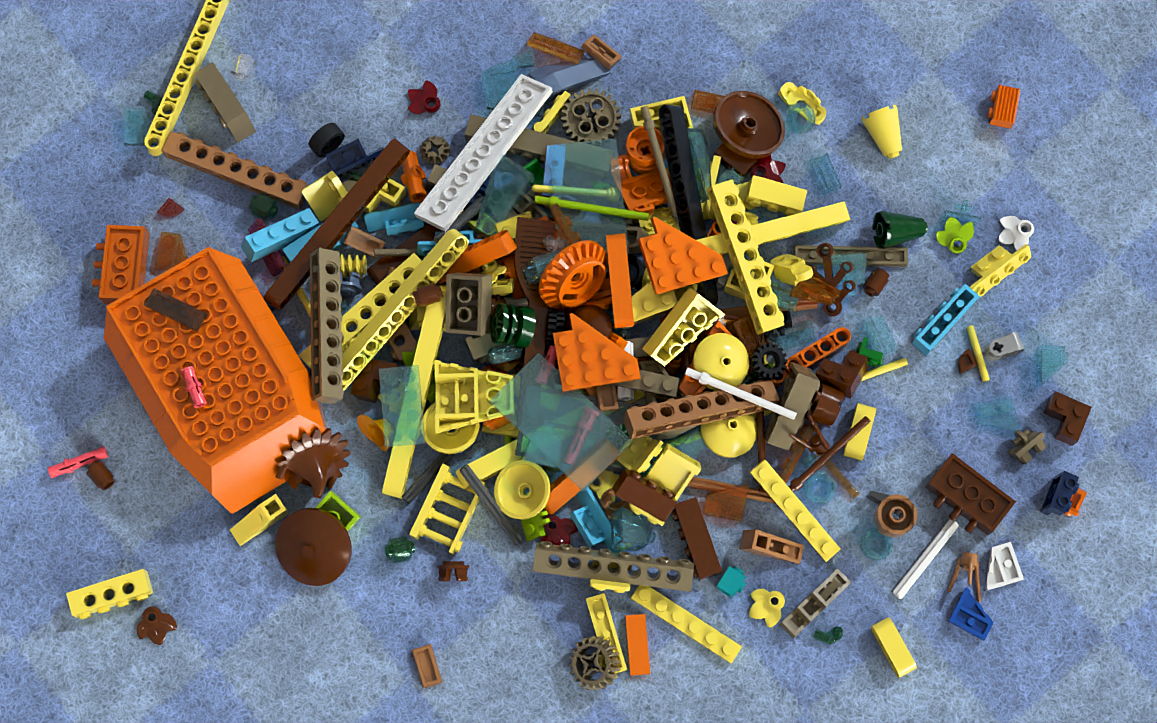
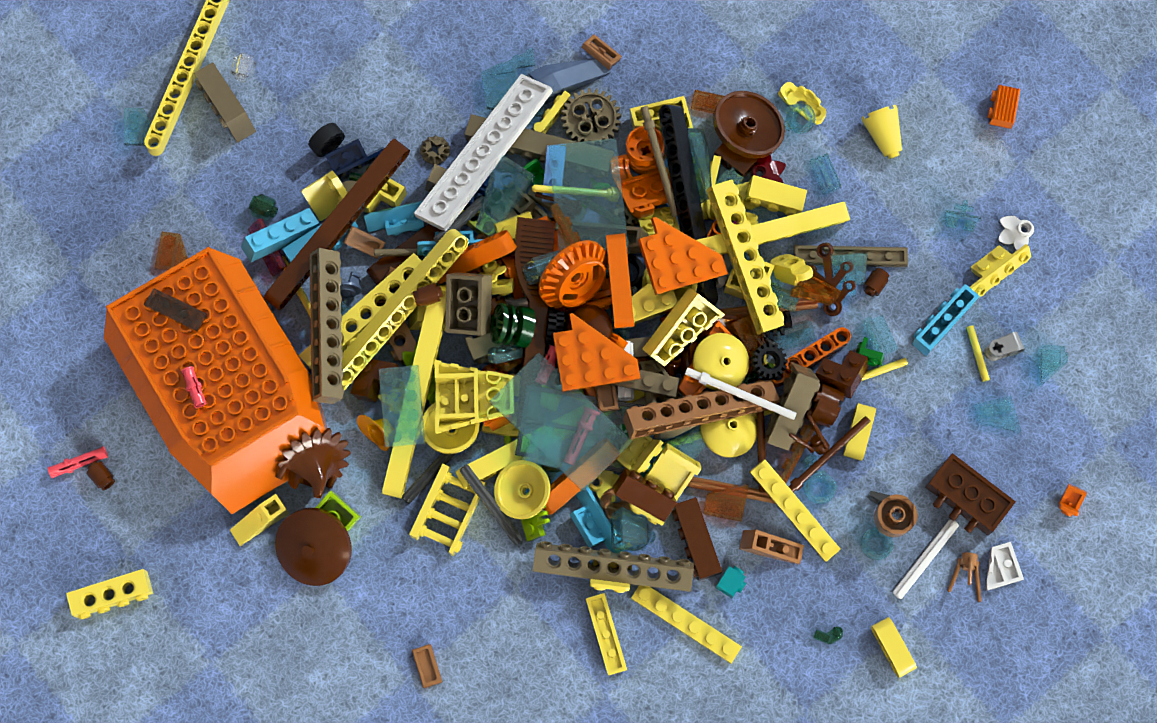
(122, 261): orange piece -> none
(155, 99): clear green arm -> none
(156, 628): reddish brown plate -> none
(170, 208): clear red tile -> none
(178, 141): medium nougat brick -> none
(356, 265): light yellow piece -> none
(399, 549): clear green head -> none
(413, 178): orange piece -> none
(421, 99): dark red plate -> none
(446, 568): reddish brown piece -> none
(553, 244): clear plate -> none
(556, 48): clear orange plate -> none
(561, 532): dark red plate -> none
(584, 674): dark tan gear -> none
(591, 208): lime bar -> none
(637, 644): orange tile -> none
(764, 608): light yellow plate -> none
(815, 603): dark tan slope -> none
(841, 478): clear orange bar -> none
(896, 228): dark green cone -> none
(955, 232): lime plate -> none
(966, 362): reddish brown tile -> none
(970, 616): blue wing -> none
(1024, 442): dark tan hips -> none
(1060, 493): dark blue plate -> none
(1070, 413): reddish brown brick -> none

